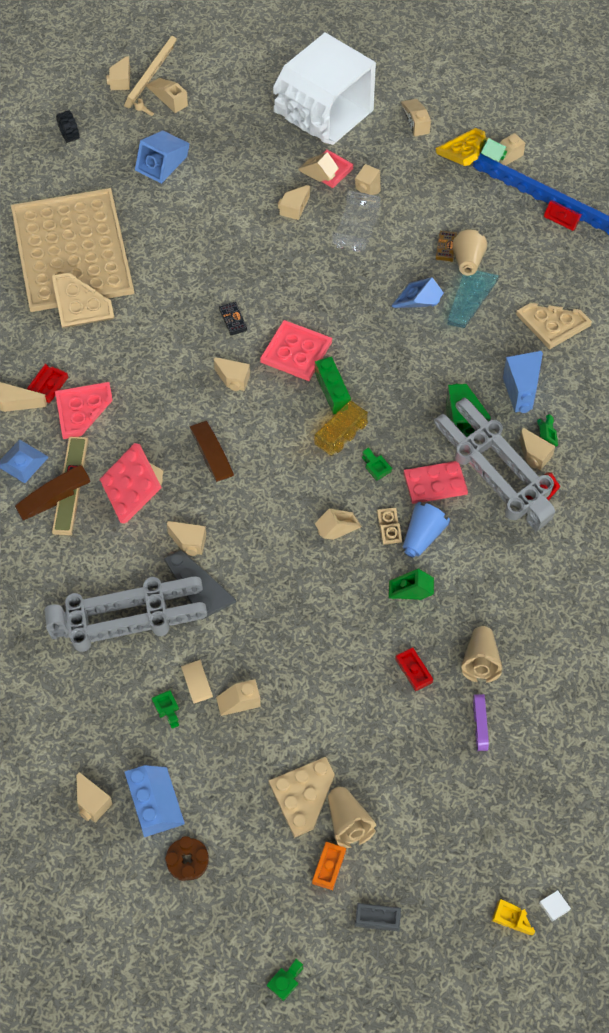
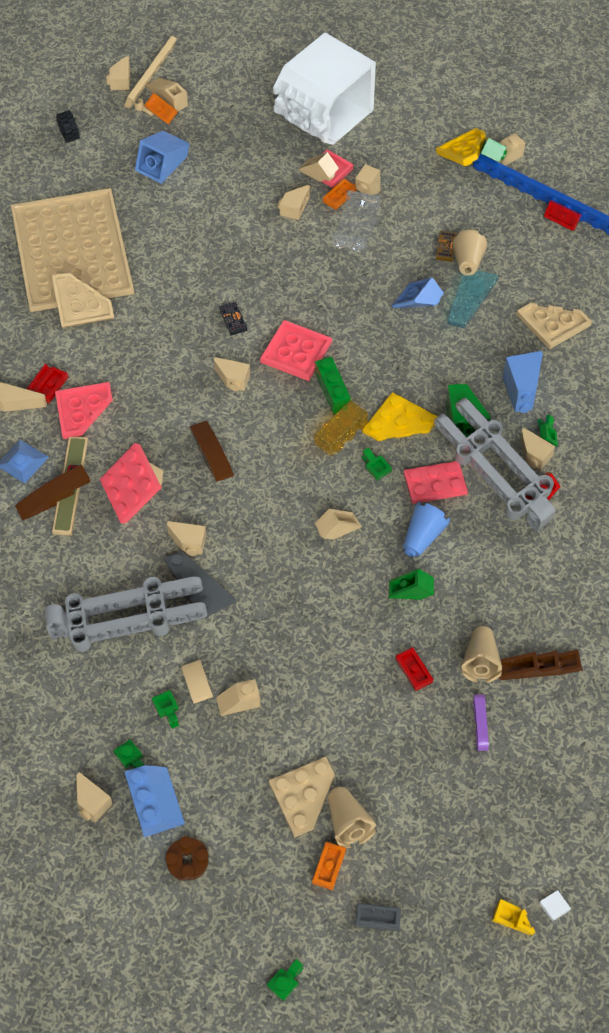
(129, 755): none -> green plate
(161, 108): none -> orange plate
(338, 194): none -> orange plate
(389, 526): tan slope -> none
(399, 419): none -> yellow plate
(417, 117): tan slope -> none
(540, 665): none -> reddish brown slope

